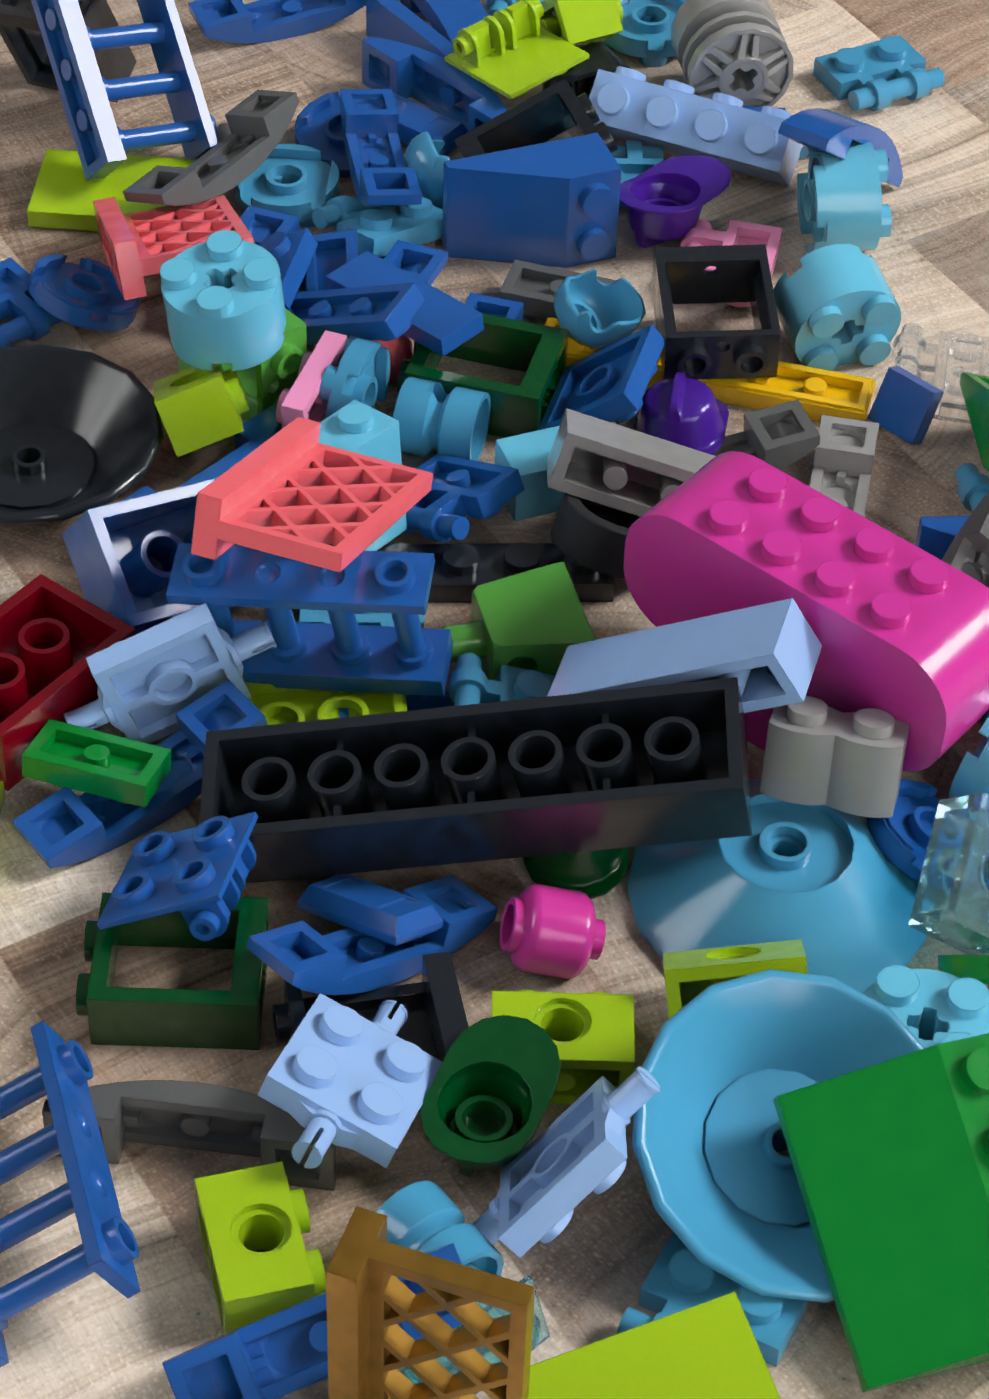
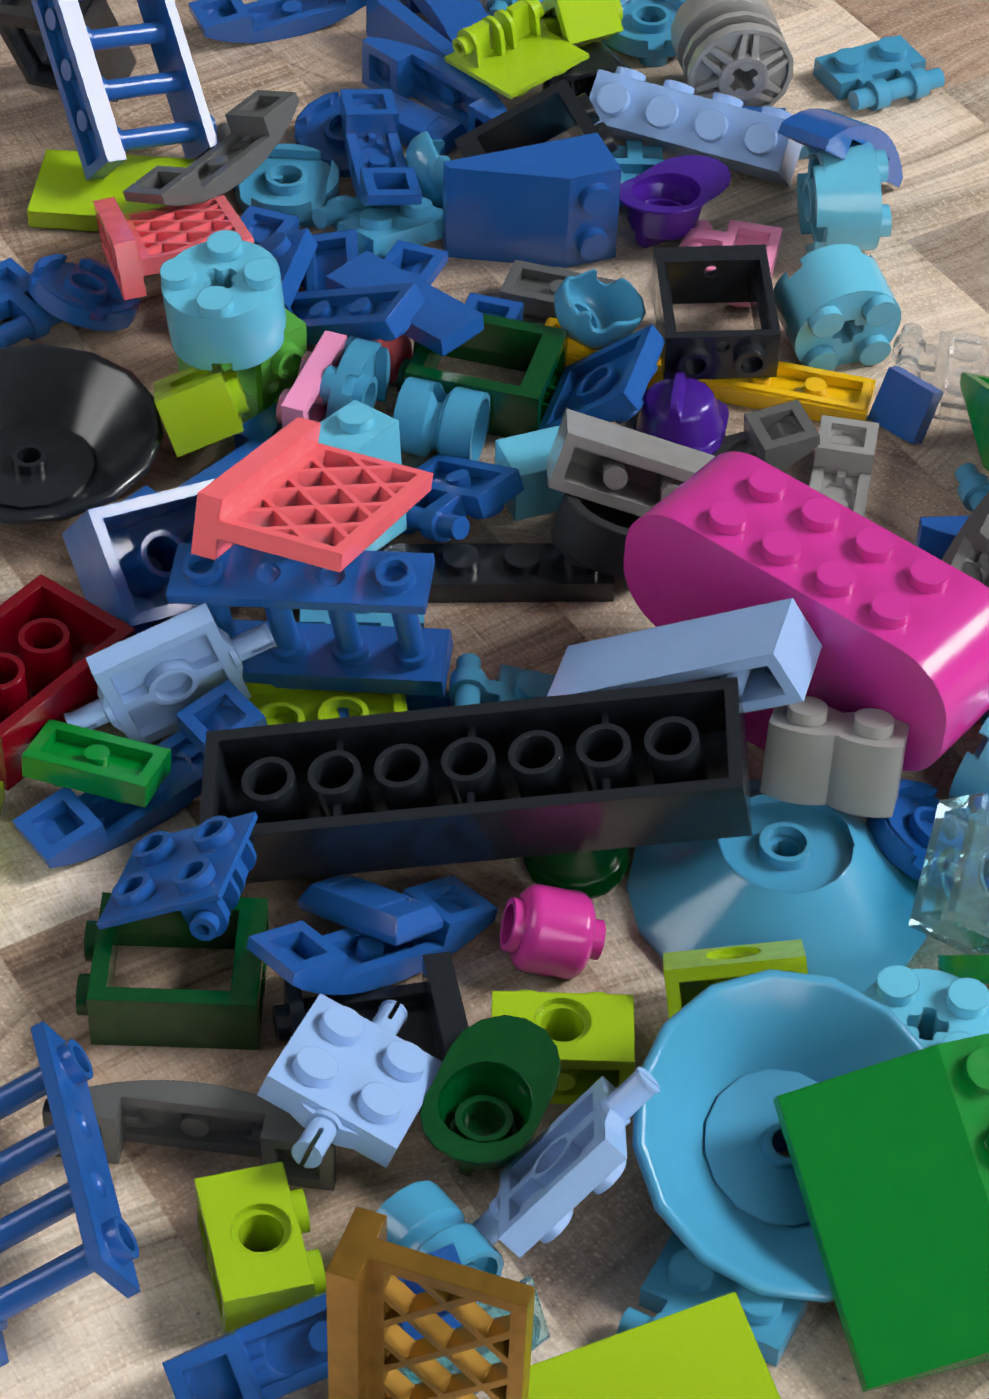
(523, 621): bright green torso -> none

